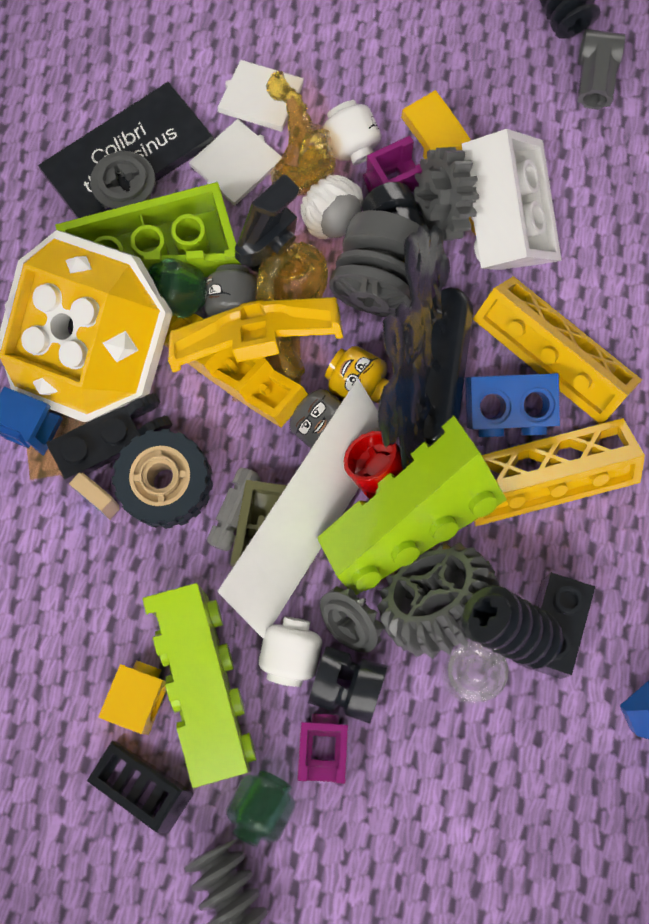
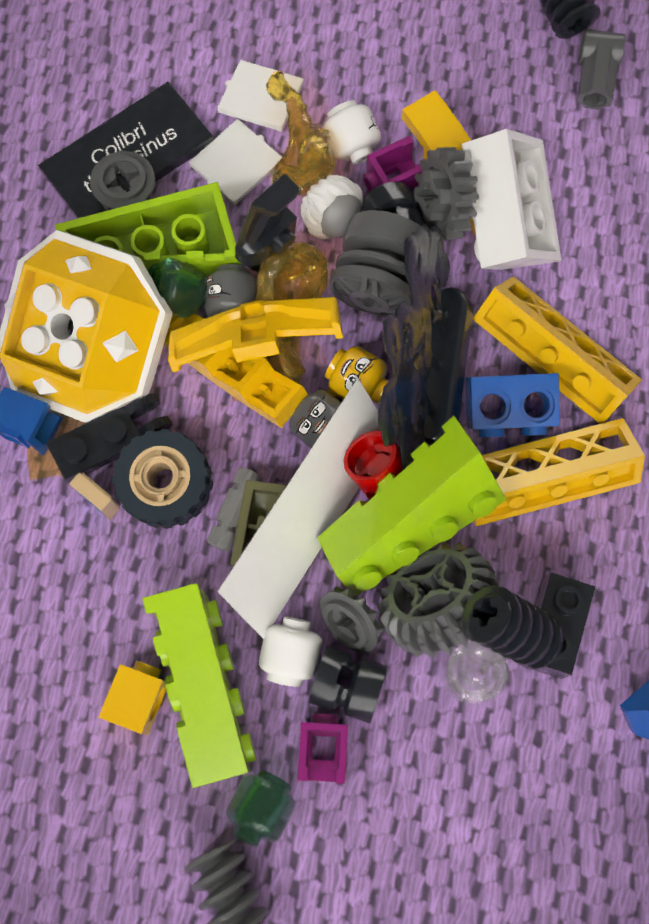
(171, 808): black slope -> none

